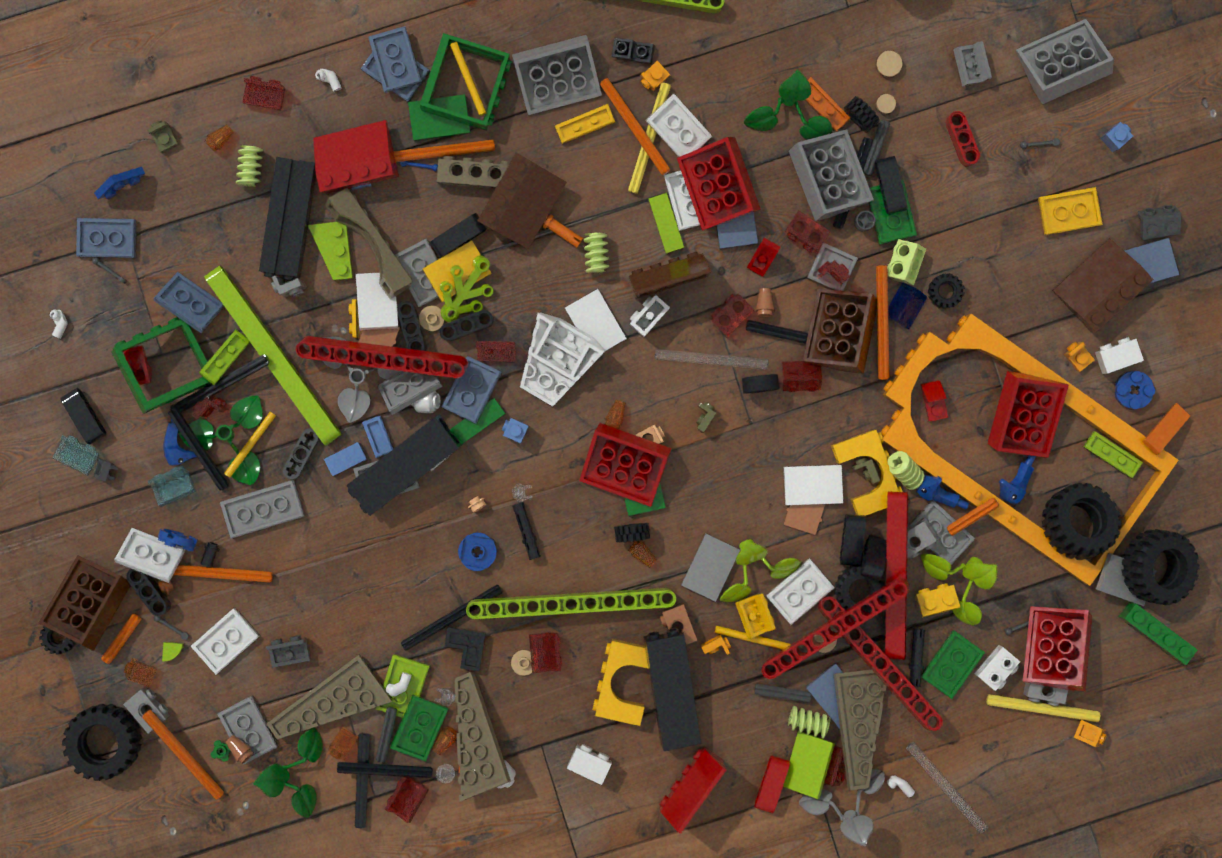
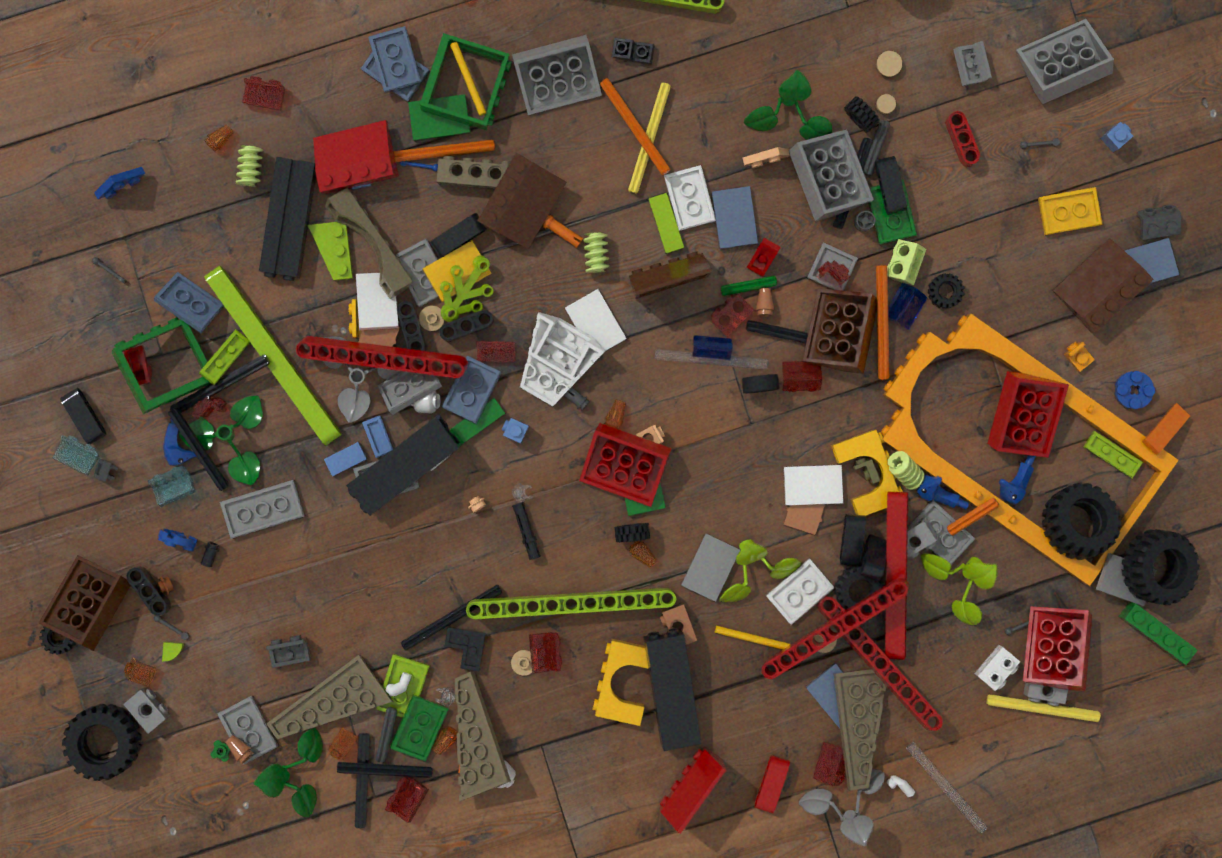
(60, 321): white arm -> none
(106, 238): sand blue tile -> none
(121, 638): orange axle -> none
(149, 555): white tile -> none
(163, 136): olive bracket -> none
(184, 756): orange axle -> none
(223, 573): orange axle -> none
(225, 641): white tile -> none
(249, 445): yellow bar -> none
(289, 463): dark grey beam -> none
(291, 288): light grey bracket -> none
(329, 77): white arm -> none
(445, 773): clear plate -> none
(469, 559): blue plate -> none
(579, 400): none -> dark grey pin
(585, 124): yellow tile -> none
(589, 764): white brick -> none
(652, 312): white brick -> none
(654, 76): light orange bracket -> none
(678, 127): white tile -> none
(704, 420): olive bracket -> none
(712, 347): none -> clear blue panel
(712, 645): light orange bracket -> none
(718, 183): red slope -> none
(750, 285): none -> green axle
(755, 615): yellow bracket -> none
(771, 156): none -> light nougat wing
(783, 693): dark grey axle -> none
(809, 227): clear red brick -> none
(809, 765): lime tile -> none
(810, 722): yellowish green piece -> none
(826, 106): orange tile -> none
(917, 657): black pin -> none
(934, 400): red slope -> none
(937, 600): yellow bracket -> none
(952, 664): green tile -> none
(1090, 734): light orange bracket -> none
(1119, 356): white brick -> none

